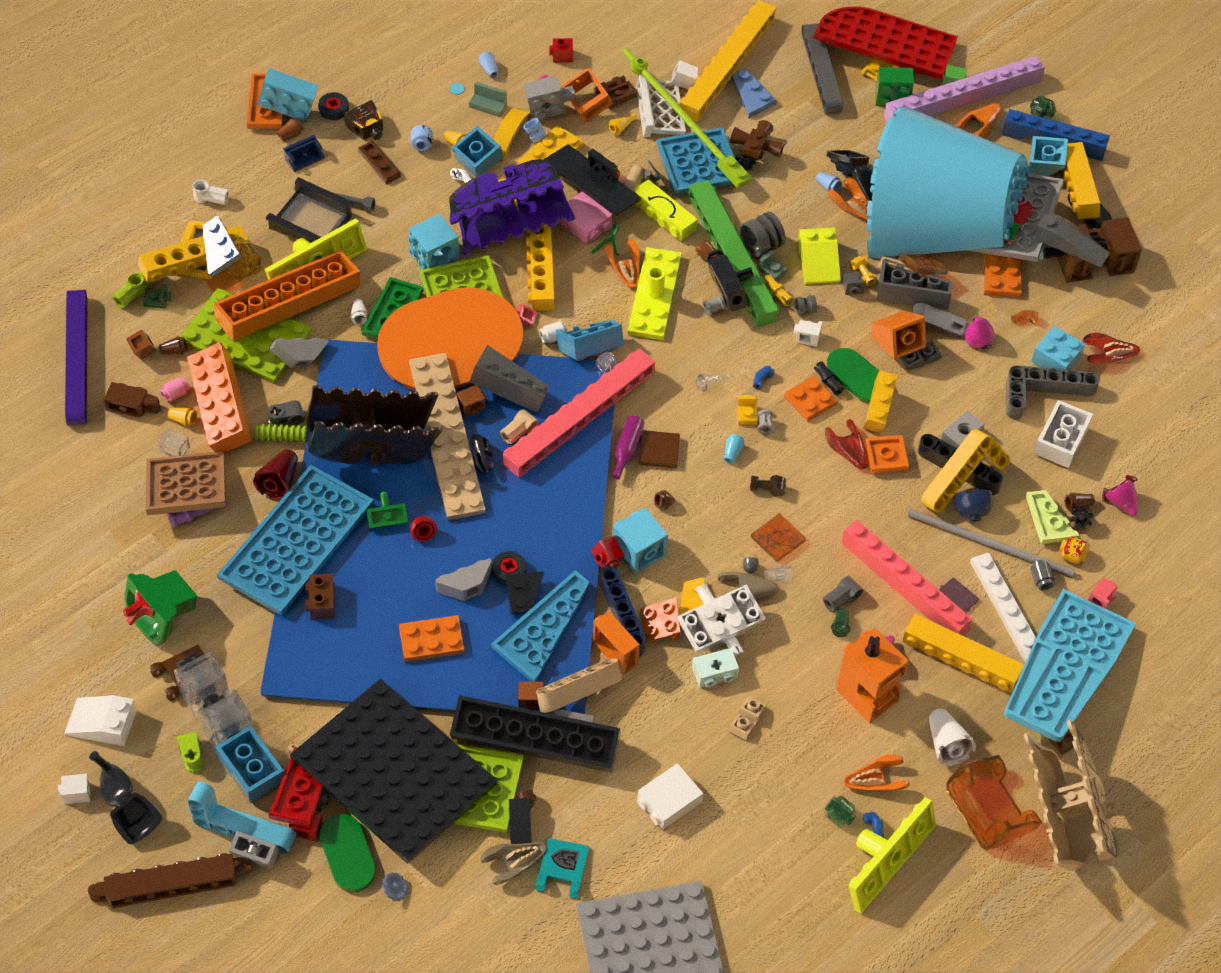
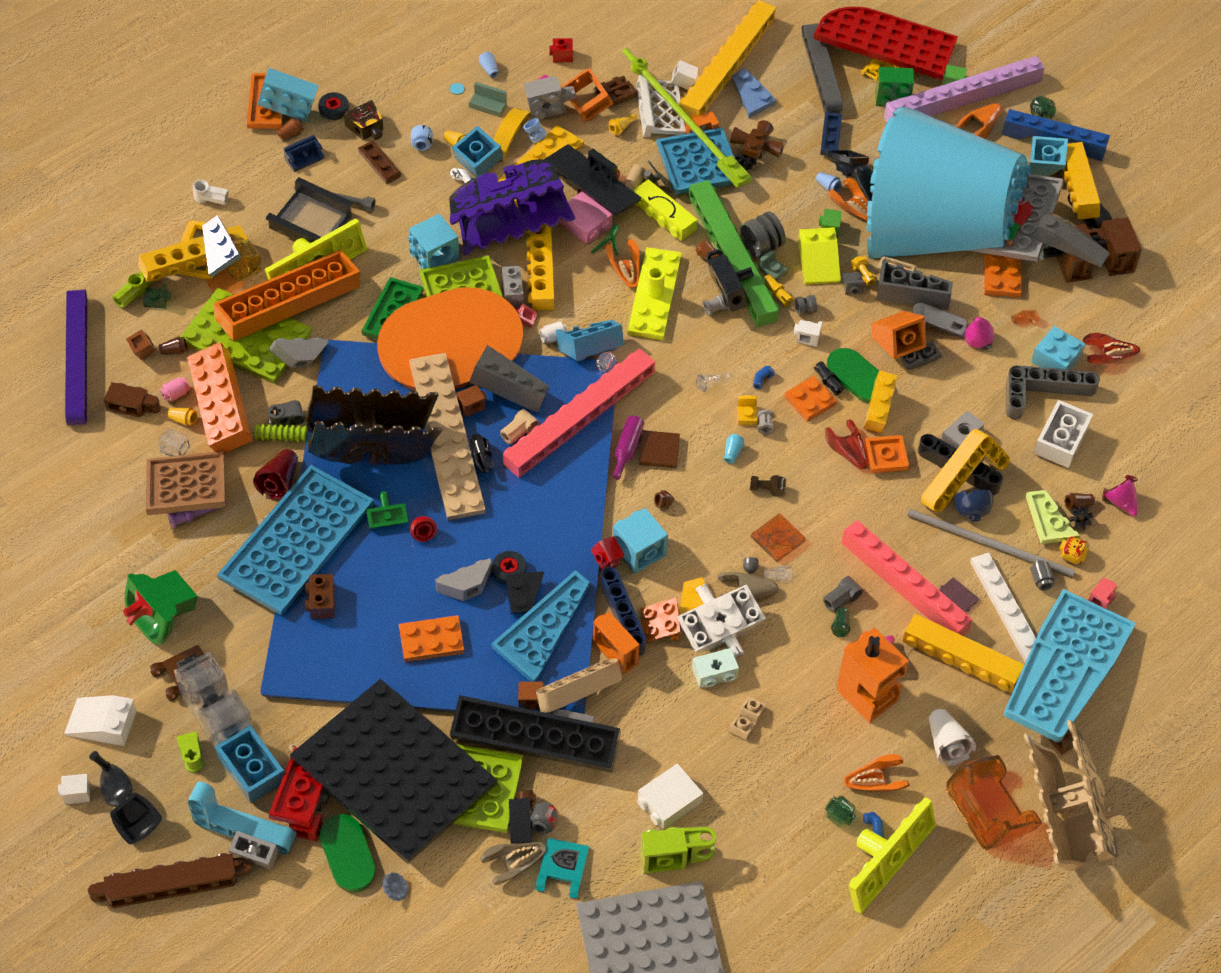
(359, 313): white cone -> none
(512, 285): none -> light grey brick
(544, 817): none -> dark grey head
(674, 848): none -> lime brick
(704, 122): none -> orange leg
(831, 132): none -> dark blue plate
(831, 219): none -> bright green brick
(923, 264): clear orange tile -> none

